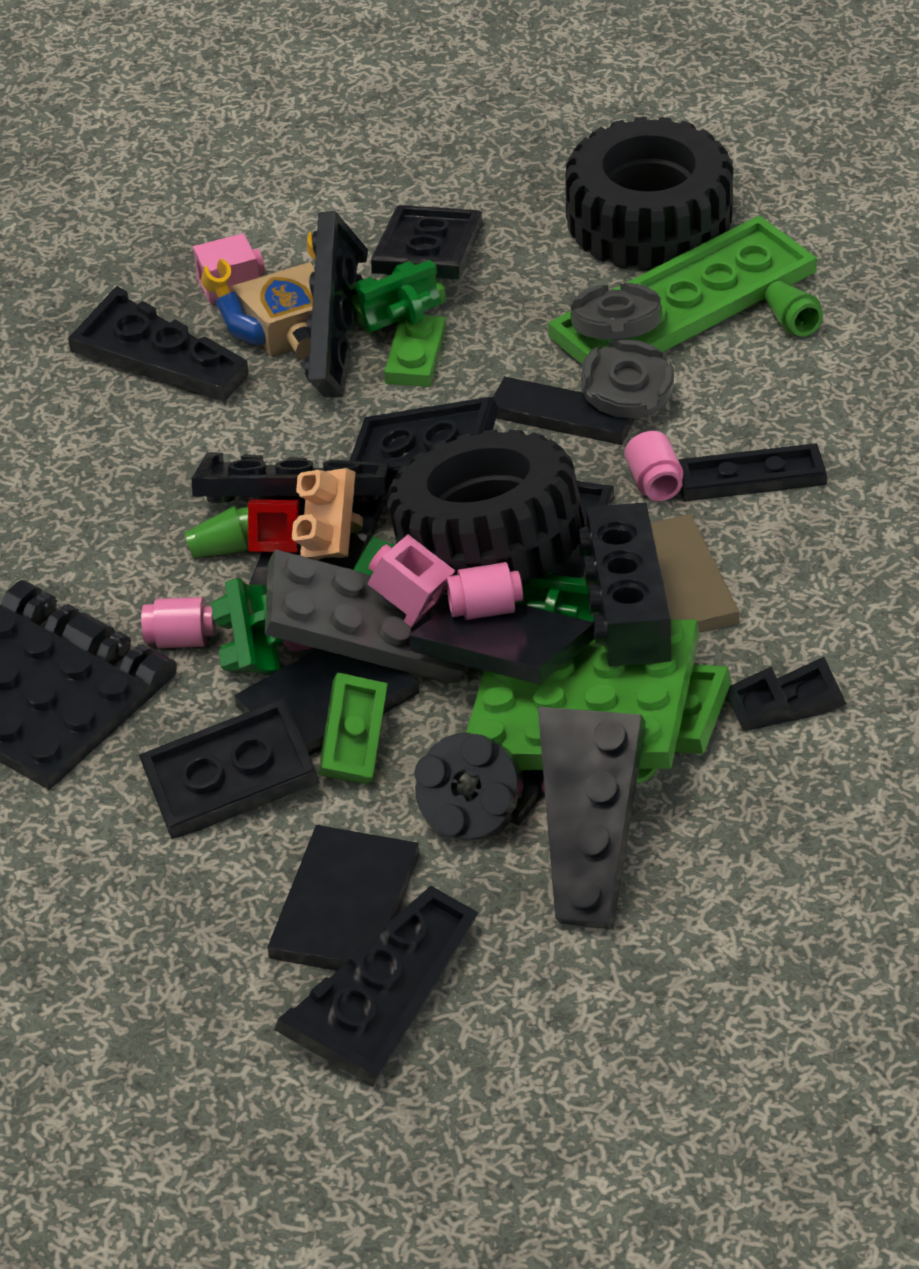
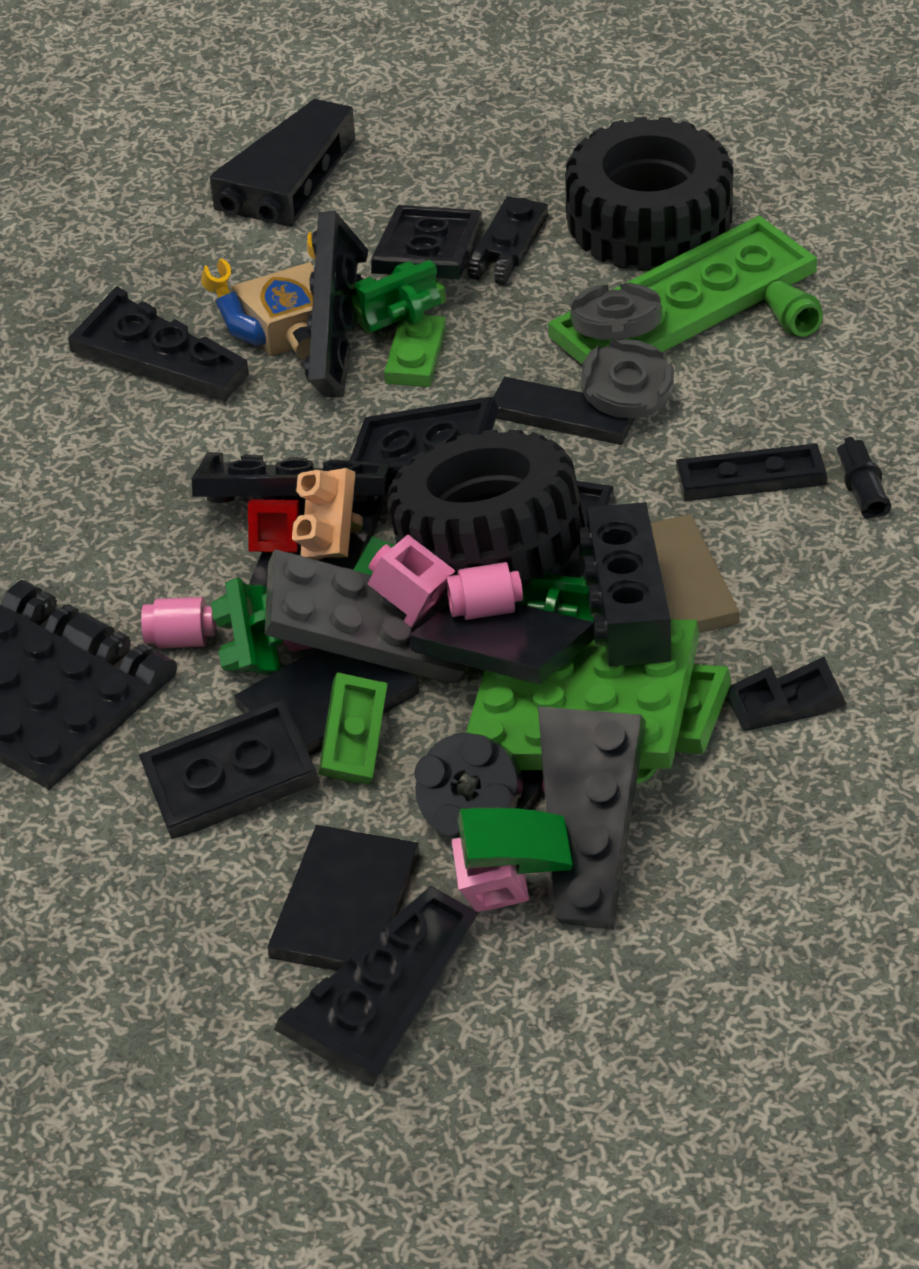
(220, 534): bright green cone -> none
(236, 250): bright pink brick -> none
(286, 166): none -> black slope
(489, 886): none -> bright pink brick
(508, 238): none -> black hinge
(515, 837): none -> green slope
(654, 465): bright pink brick -> none
(863, 478): none -> black axle

